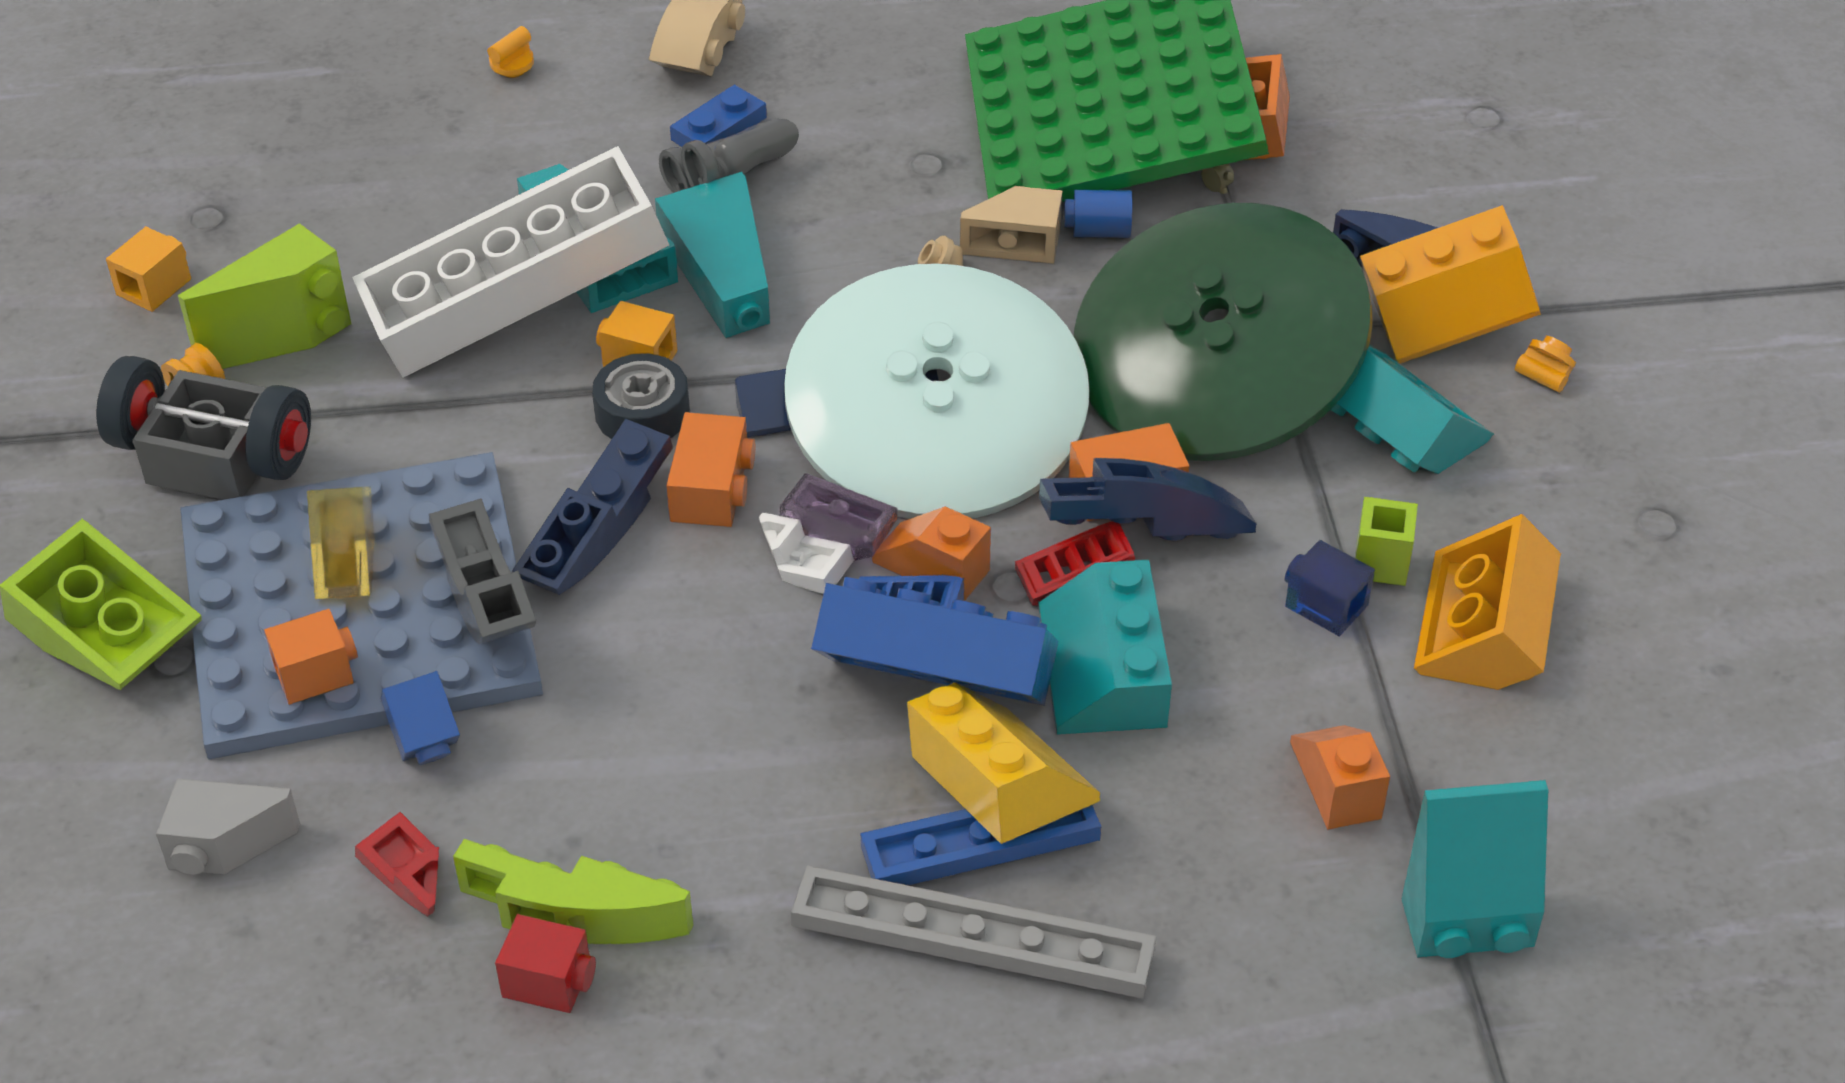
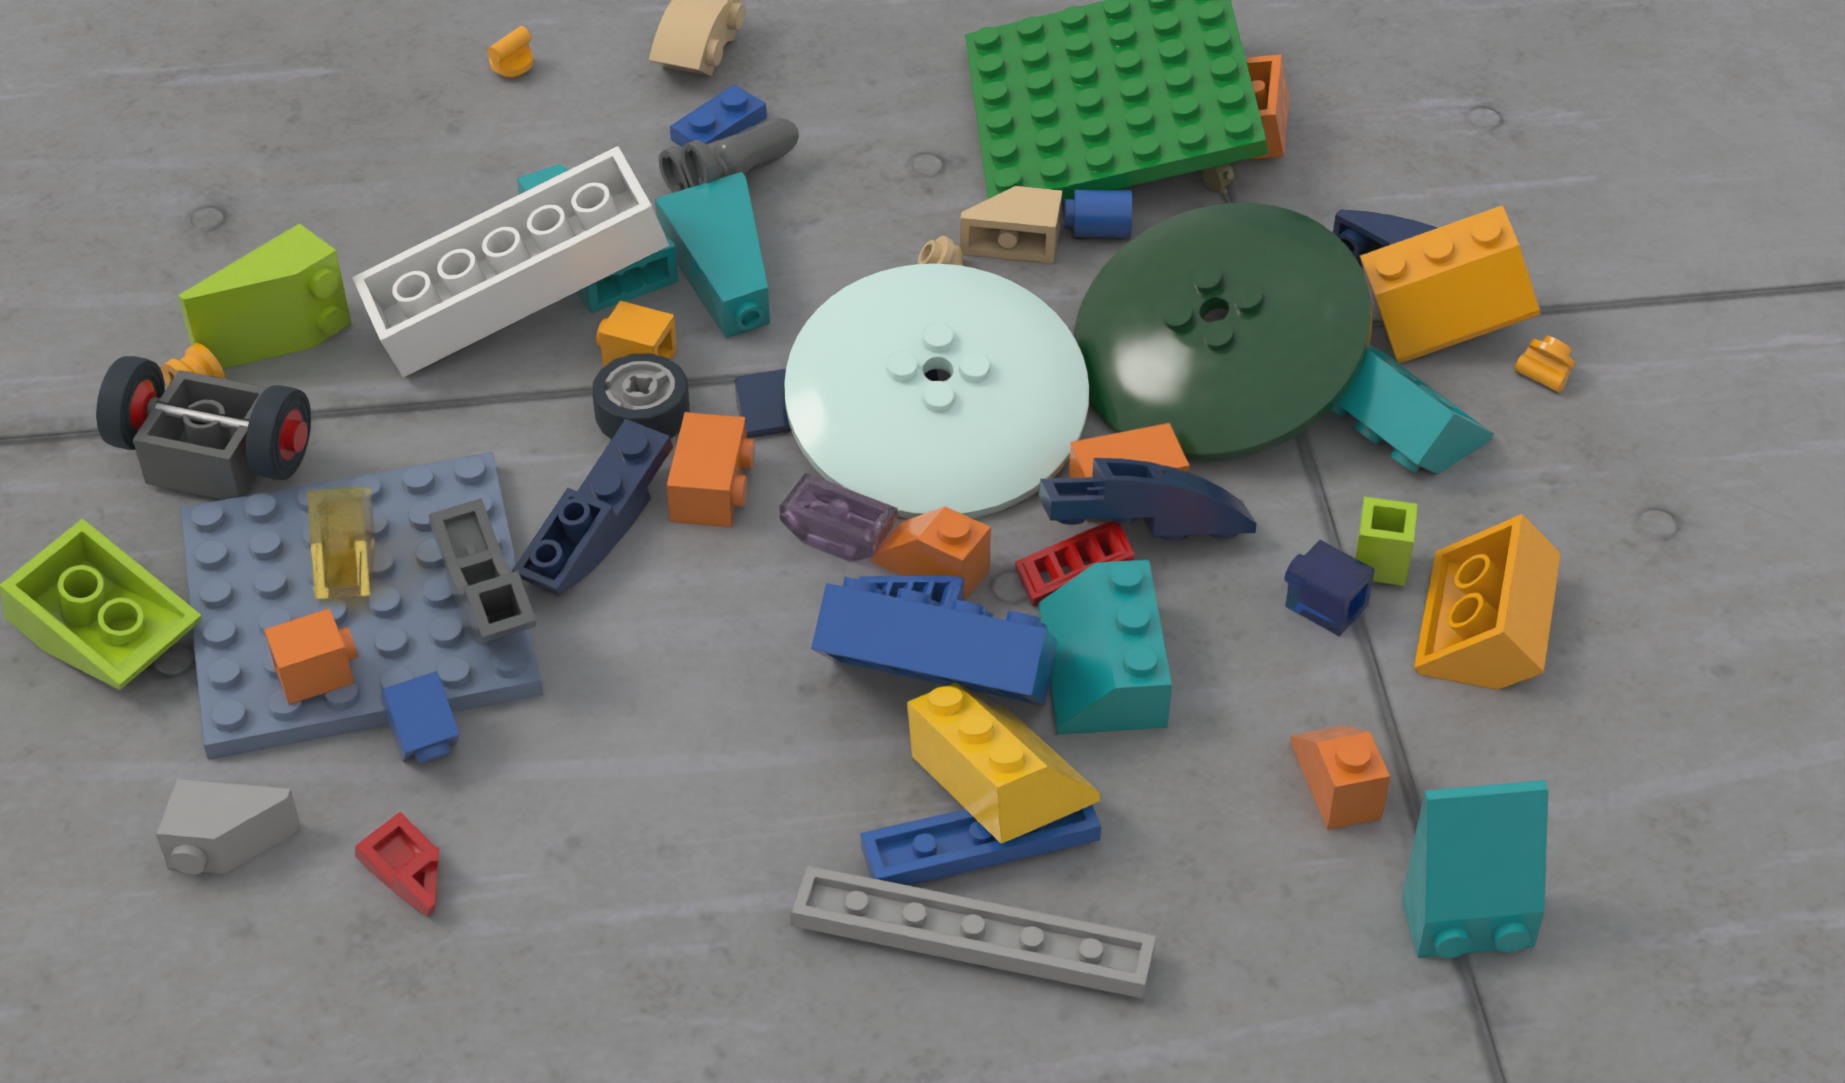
(149, 268): light orange brick -> none
(545, 964): red brick -> none
(595, 896): lime slope -> none
(802, 558): white slope -> none

